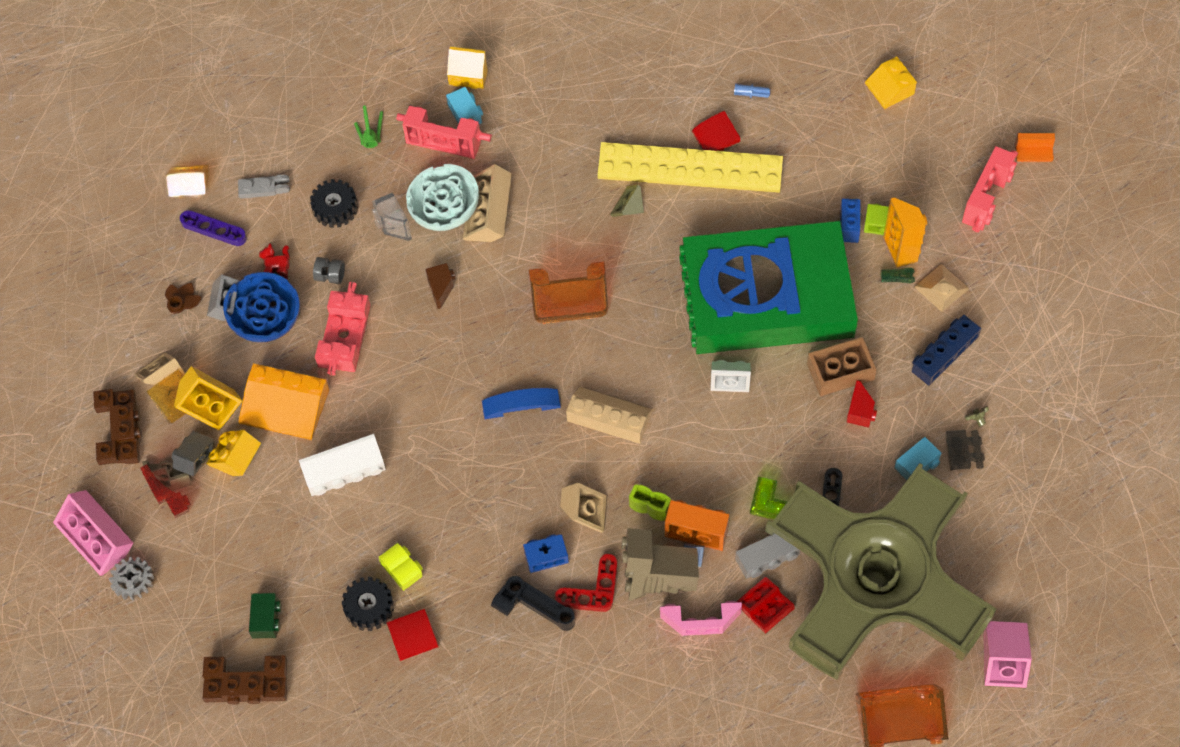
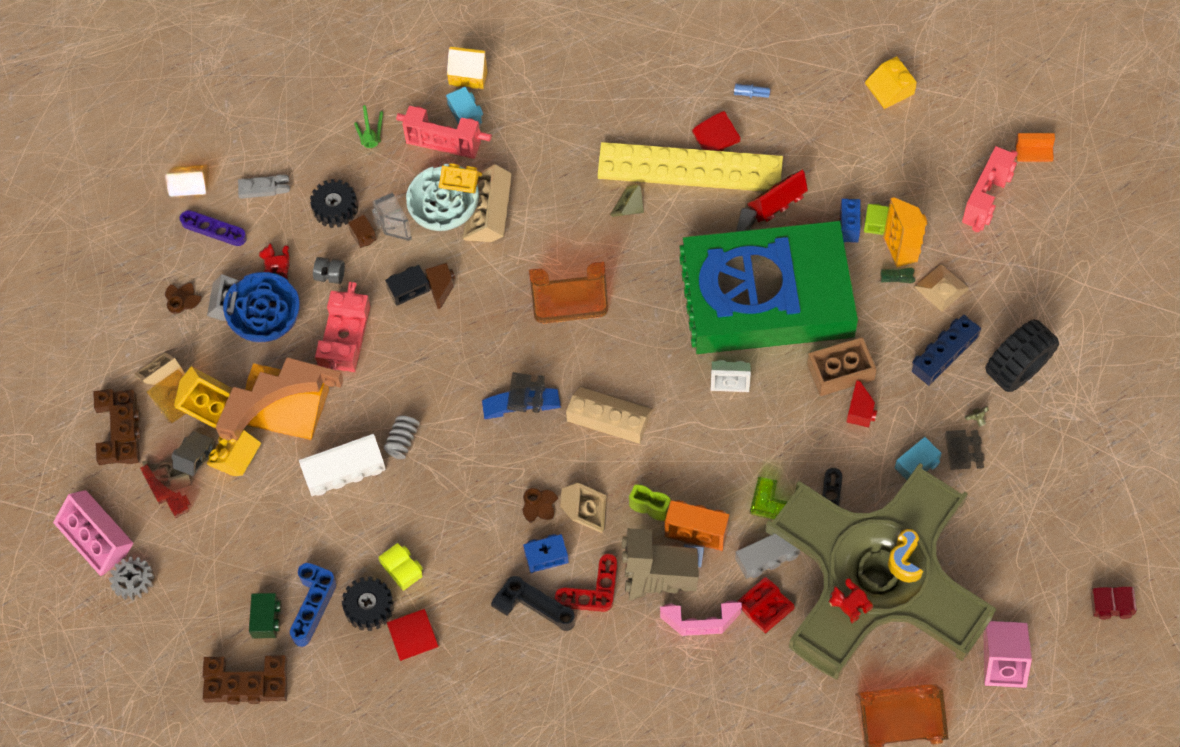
(293, 379): none -> nougat arch
(316, 589): none -> blue beam
(362, 231): none -> reddish brown brick
(398, 436): none -> light grey piece
(407, 285): none -> black brick
(459, 179): none -> yellow bracket
(519, 392): none -> clear smoke plate
(541, 506): none -> reddish brown plate
(746, 220): none -> dark grey slope
(779, 196): none -> red slope
(851, 603): none -> red animal
(899, 555): none -> yellow animal
(1022, 355): none -> black tyre
(1113, 602): none -> dark red brick

